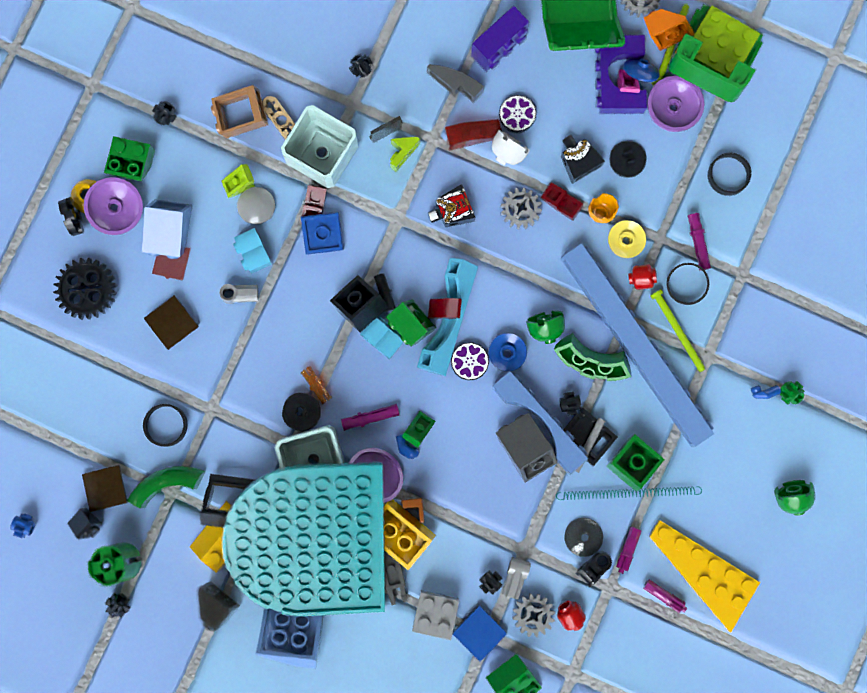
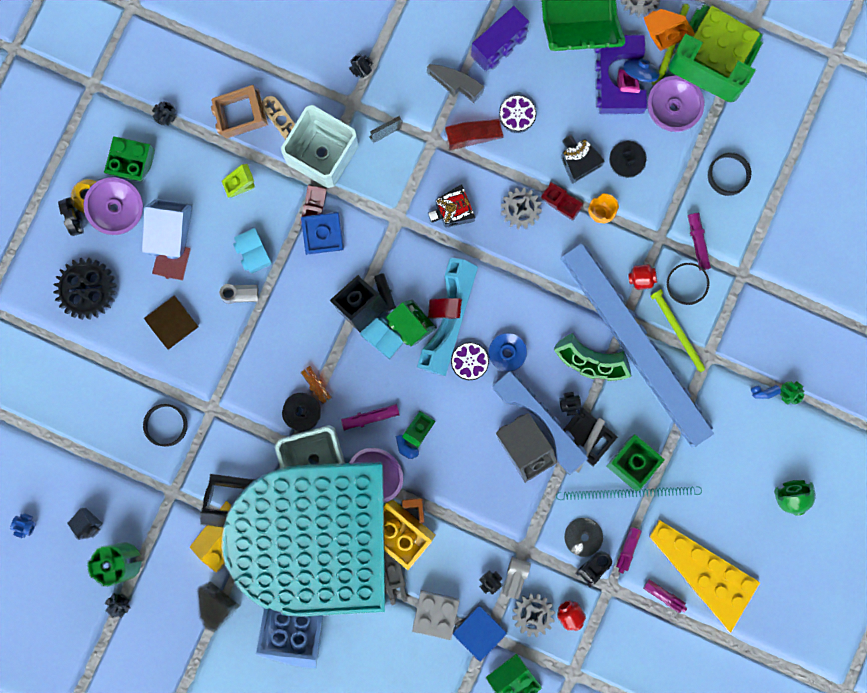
(104, 488): dark brown slope -> none
(162, 479): green brick -> none
(256, 205): light grey dish -> none
(406, 147): lime slope -> none
(508, 149): white cylinder -> none
(546, 327): green cylinder -> none
(629, 230): light yellow dish -> none

